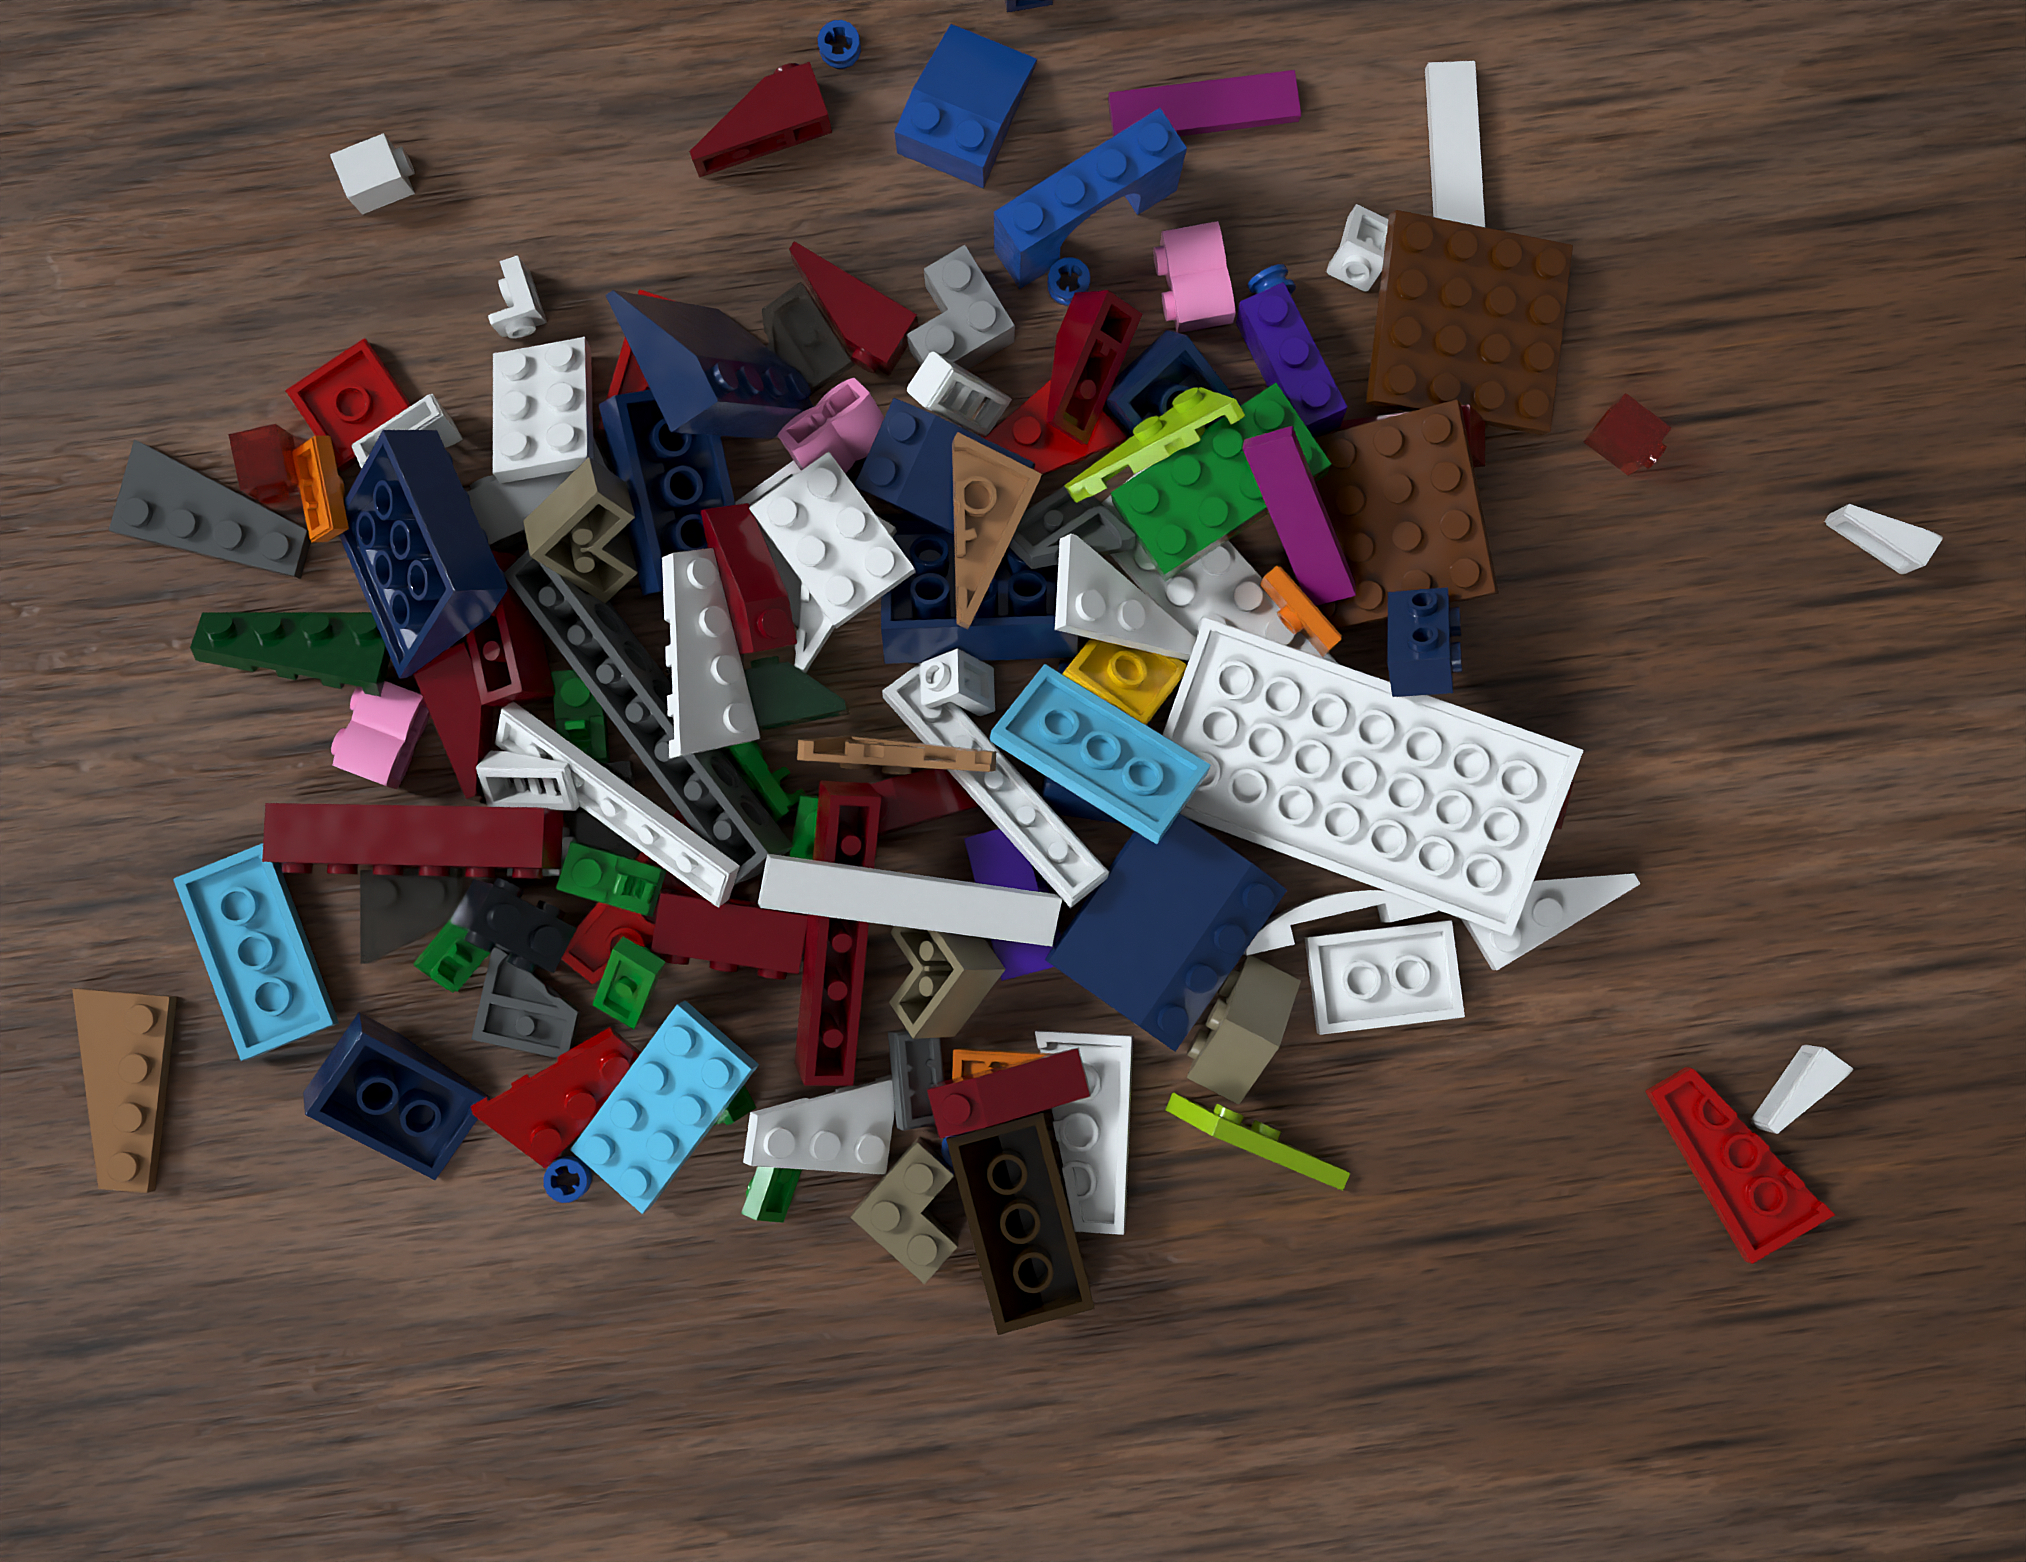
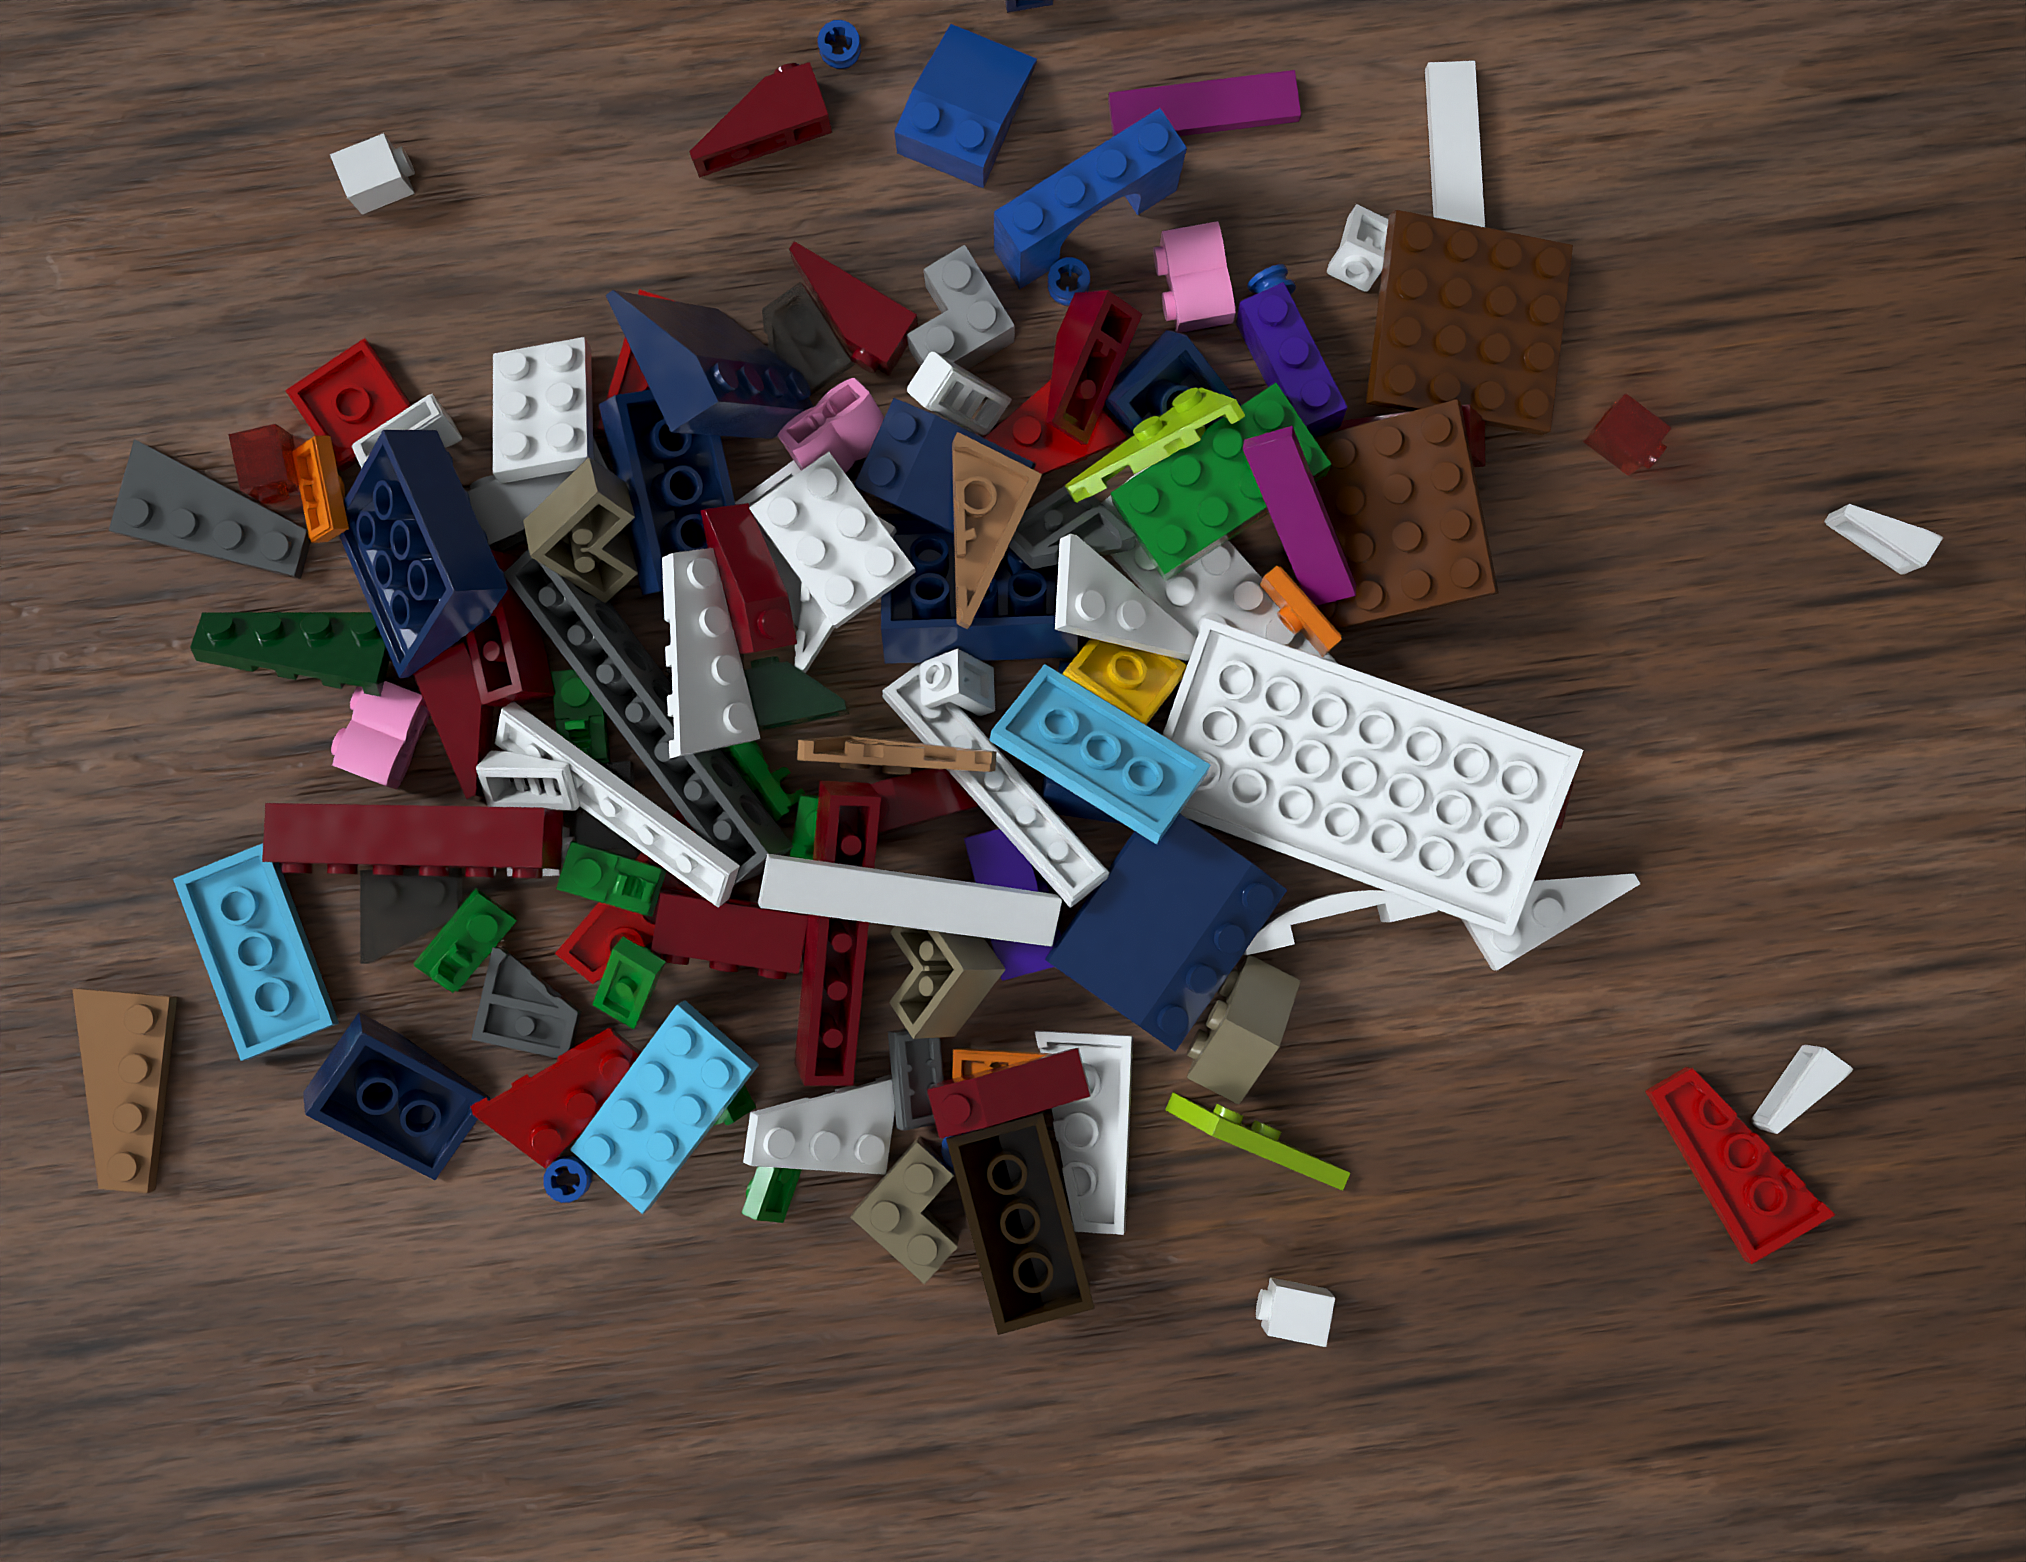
(501, 919): black brick -> none
(522, 299): white bracket -> none
(1295, 1311): none -> white brick
(1384, 977): white plate -> none
(1421, 642): dark blue brick -> none

